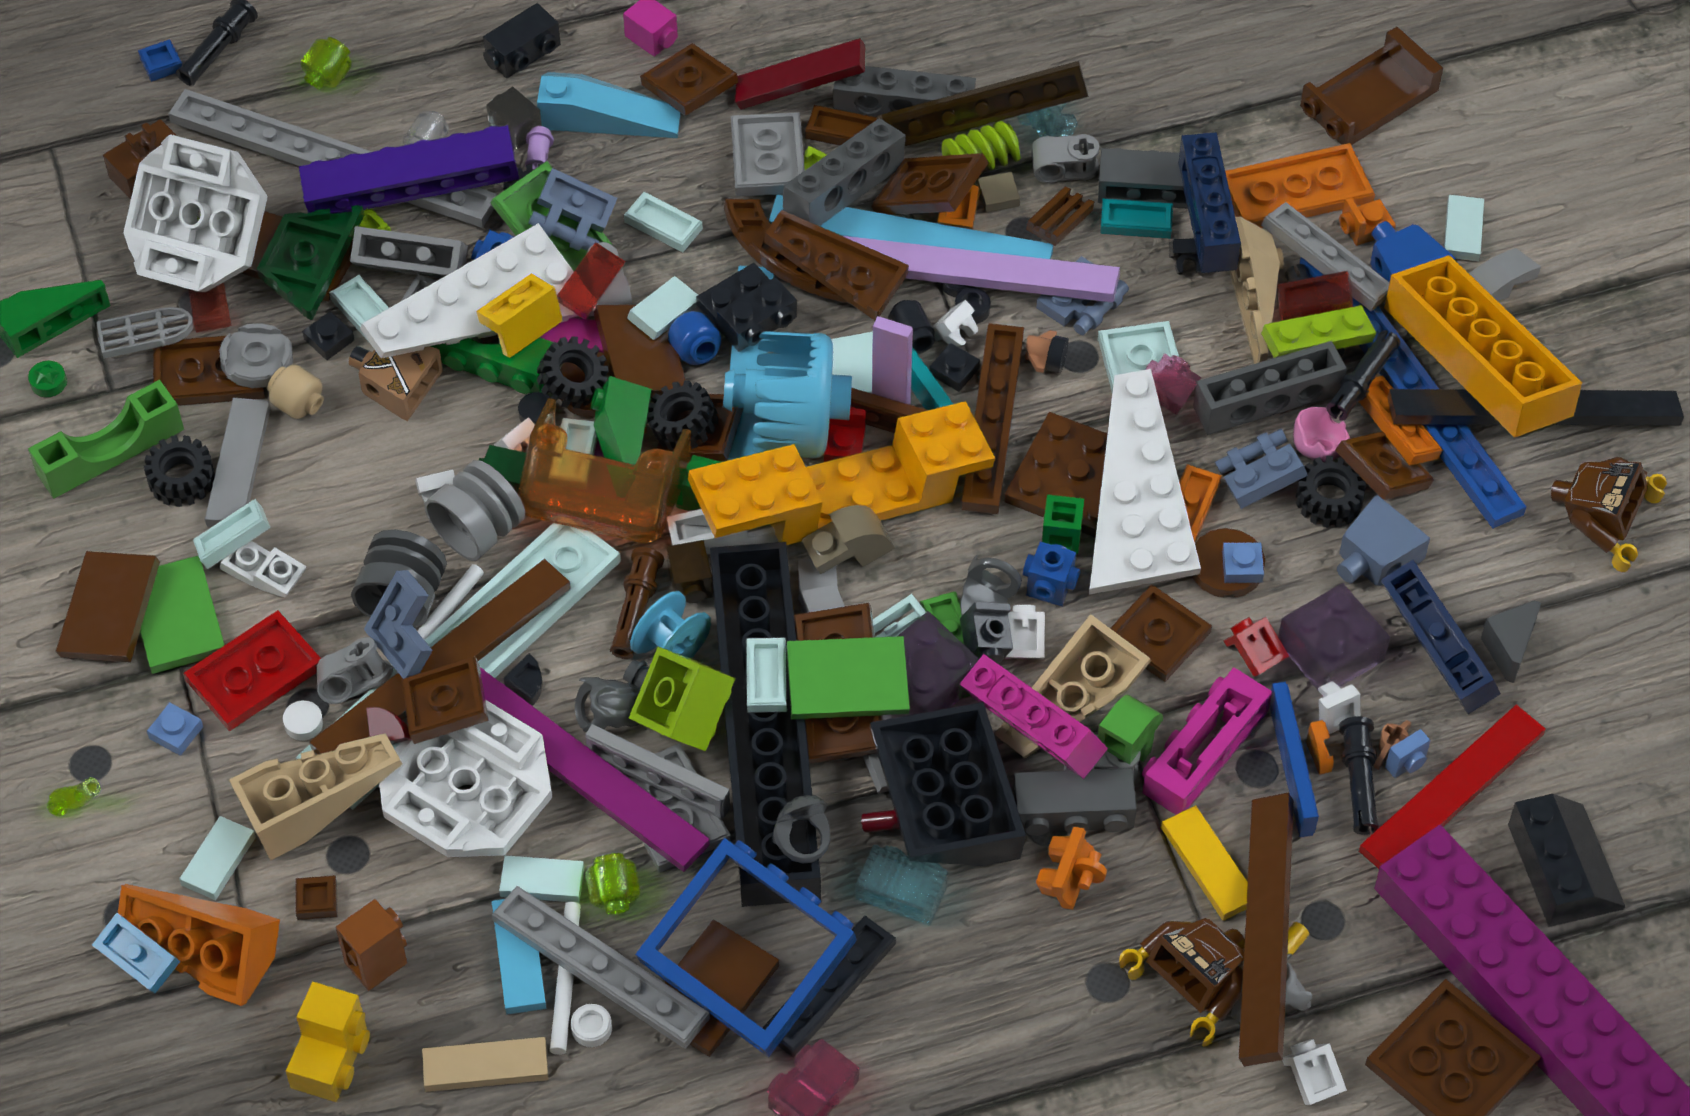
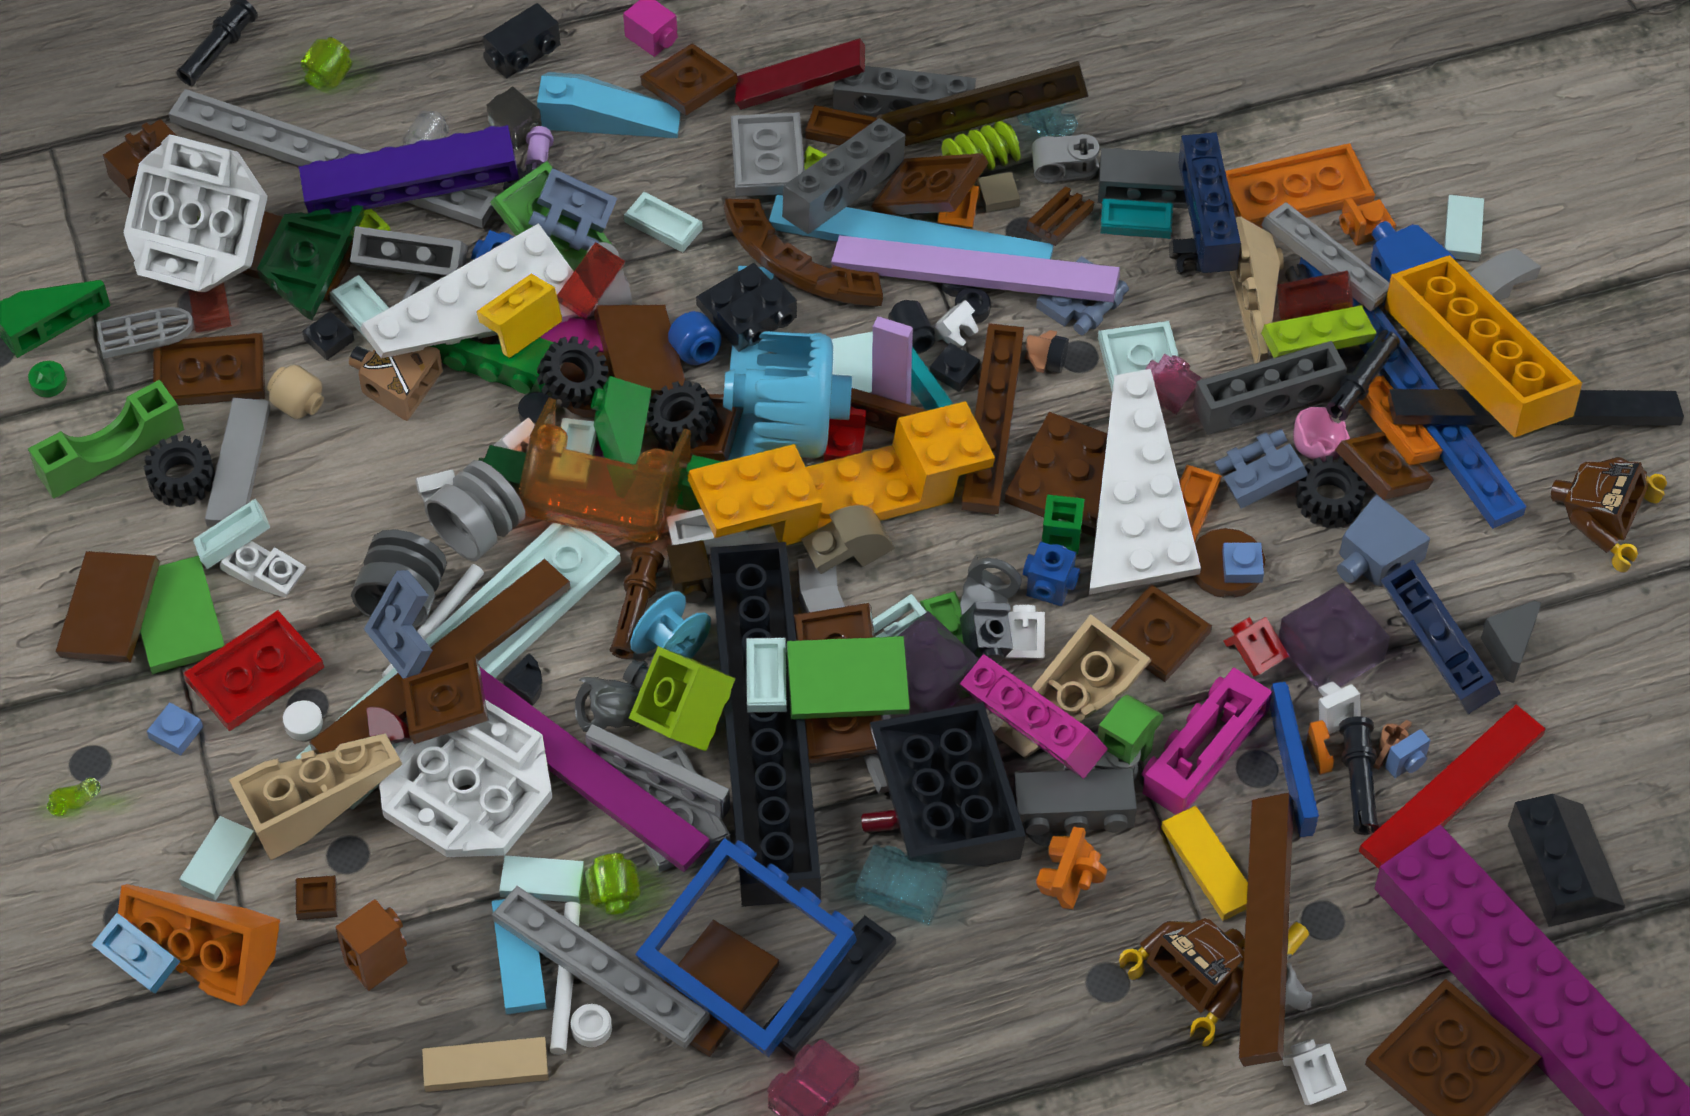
(160, 60): blue tile -> none
(250, 364): light grey tile -> none
(330, 1039): yellow brick -> none
(355, 670): light grey piece -> none
(663, 307): light aqua tile -> none
(802, 808): dark grey piece -> none
(844, 266): reddish brown wing -> none
(1373, 89): reddish brown panel -> none

